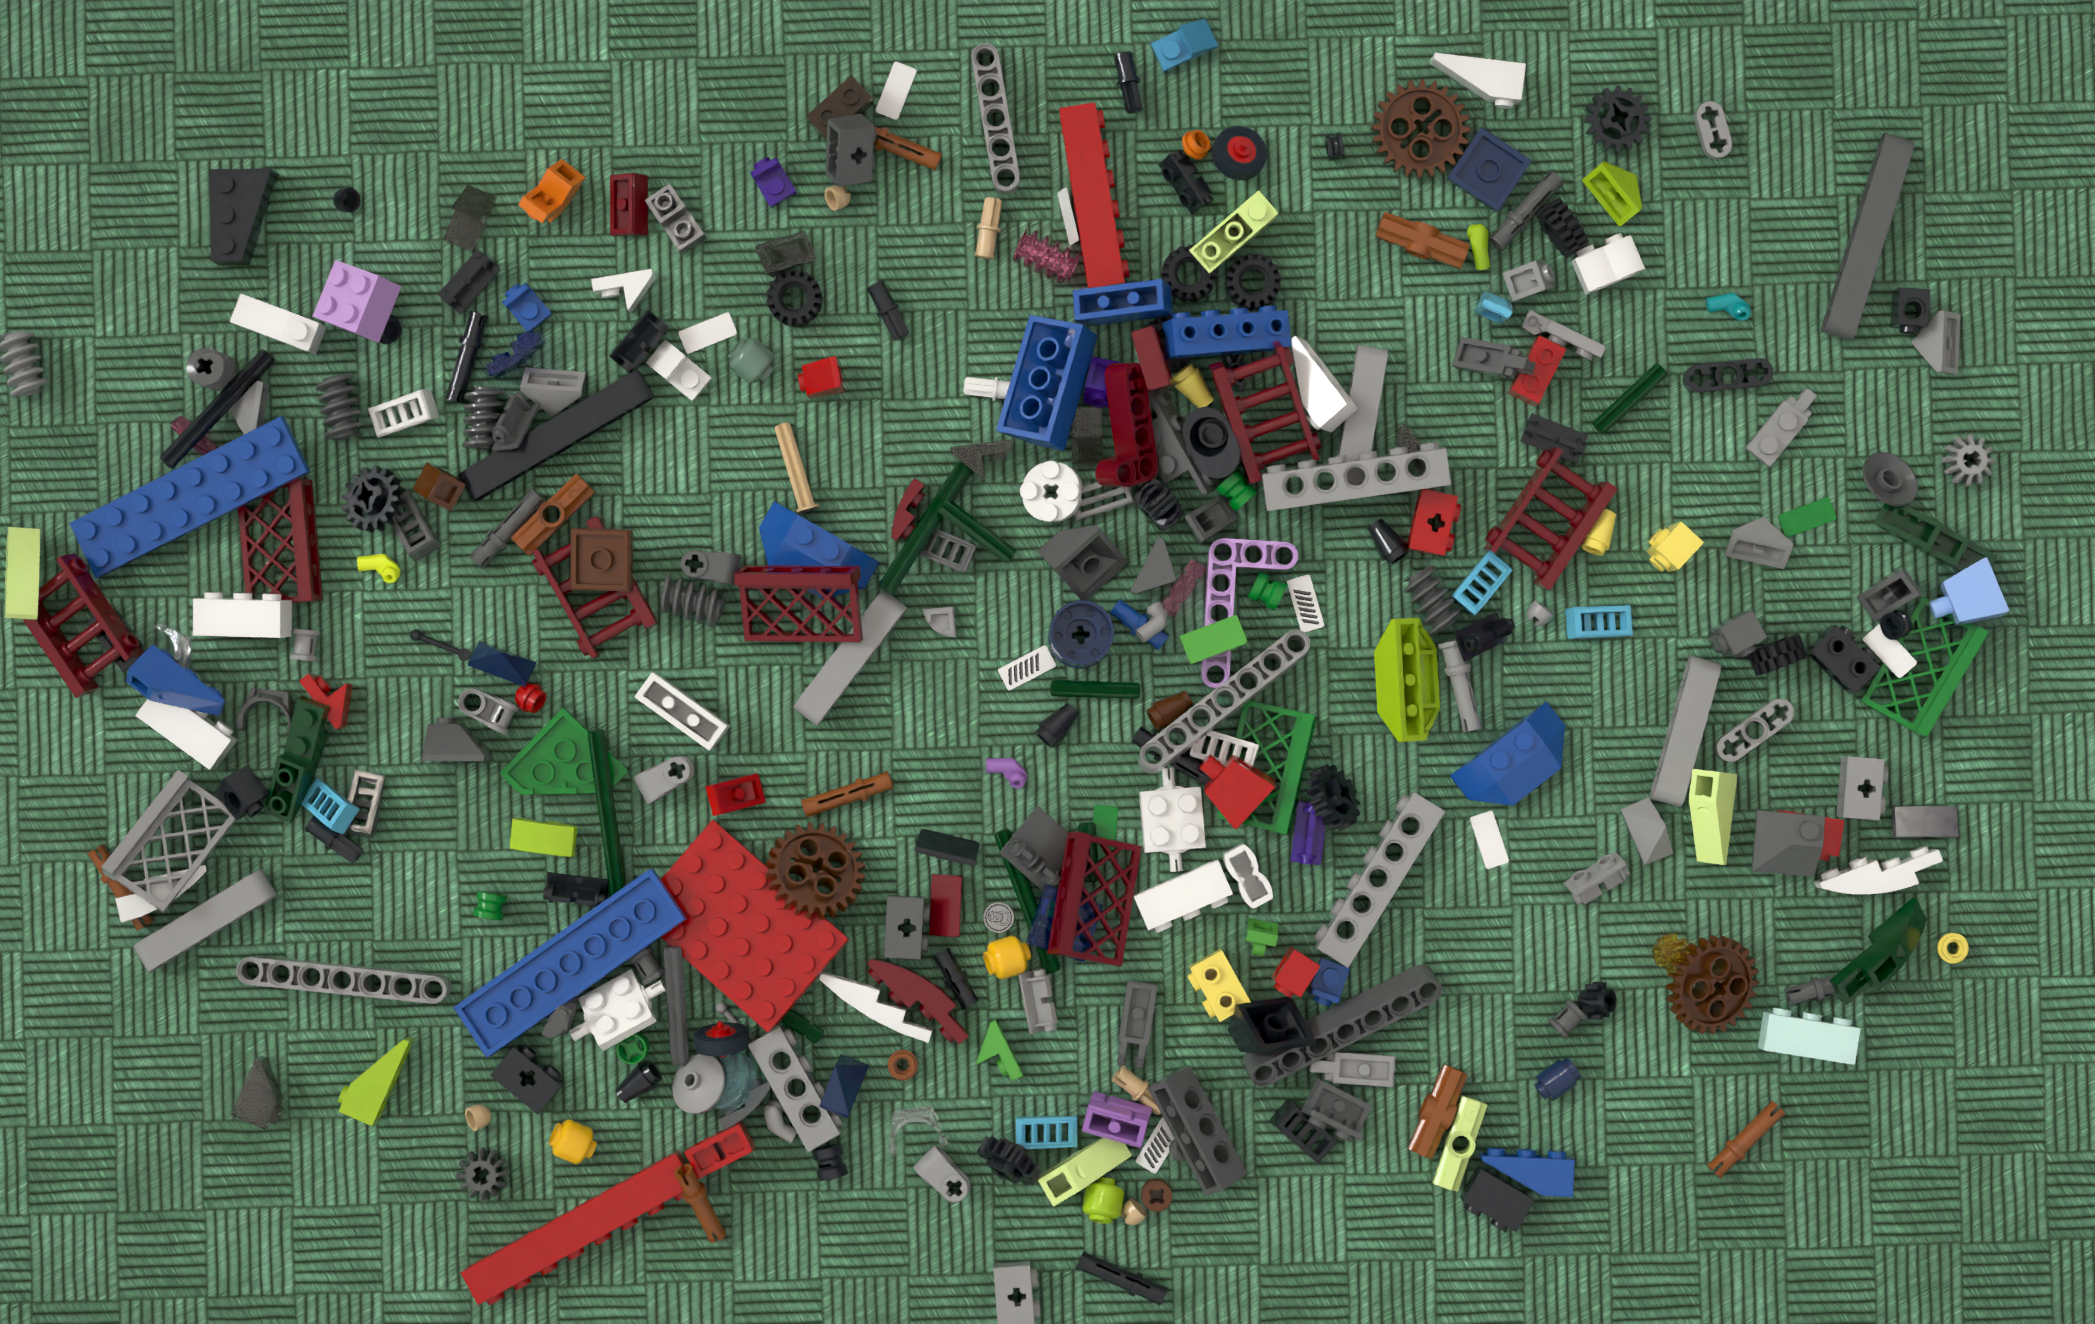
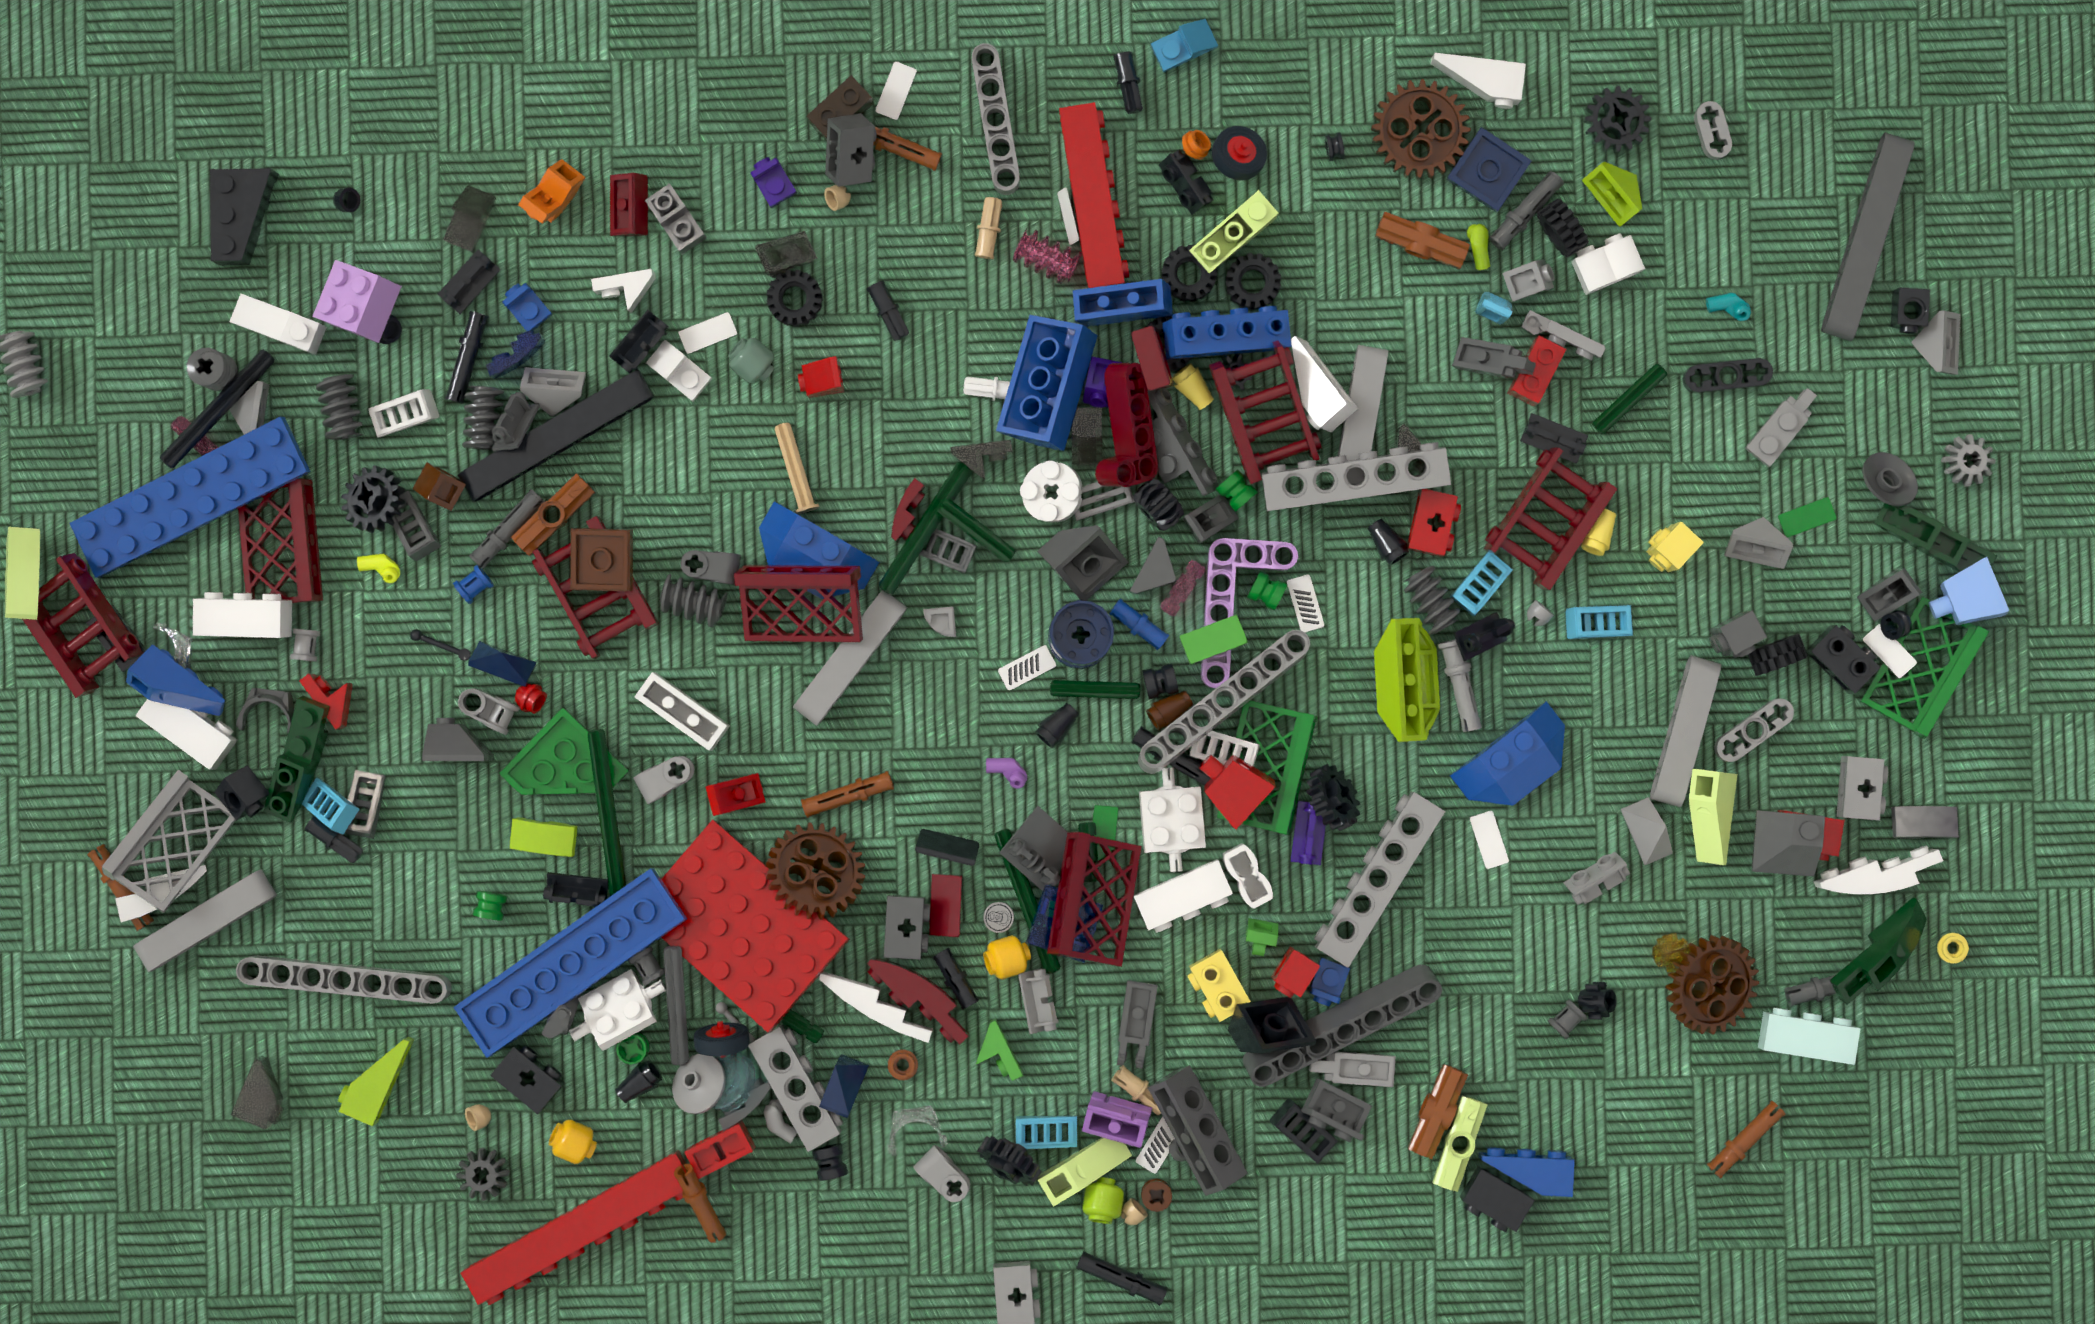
(473, 584): none -> blue bush
(1153, 681): none -> black wheel
(1156, 622): light grey arm -> none
(1211, 442): black piece -> none
(1557, 1079): dark blue brick -> none

